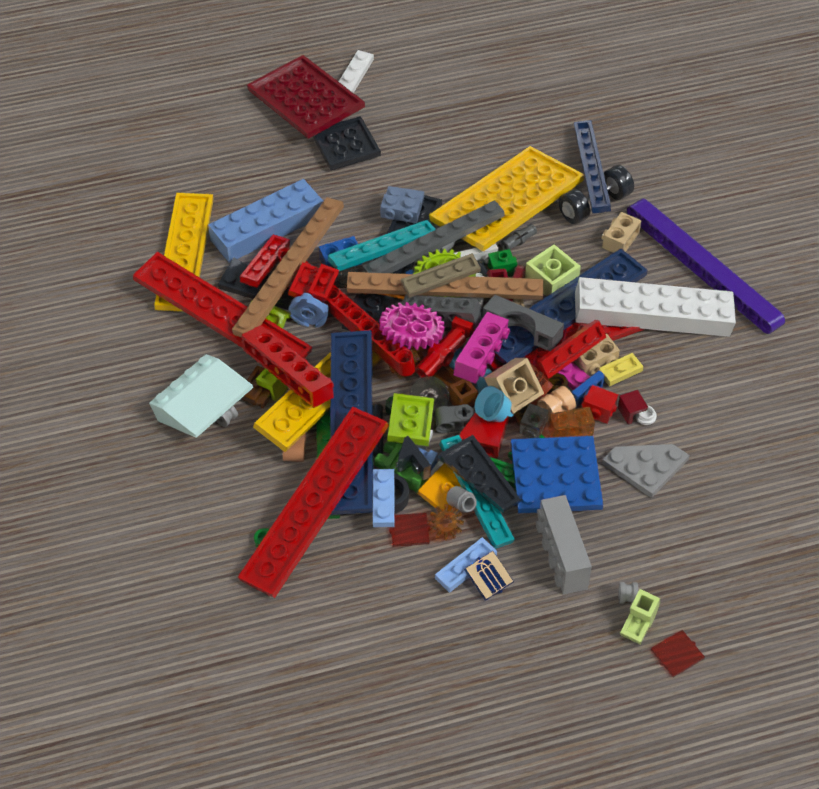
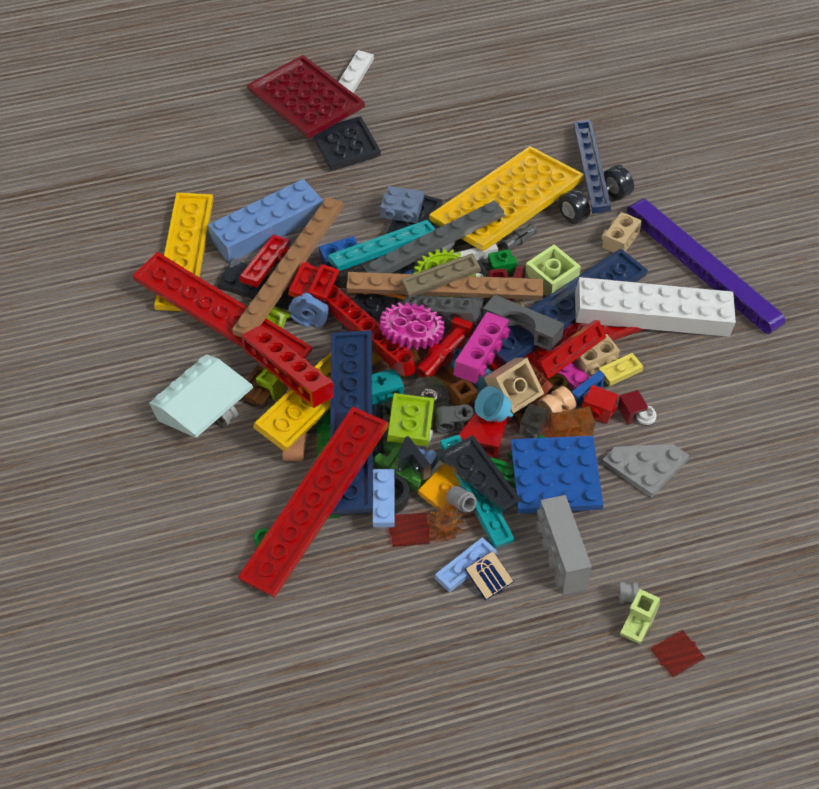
(385, 385): none -> teal brick

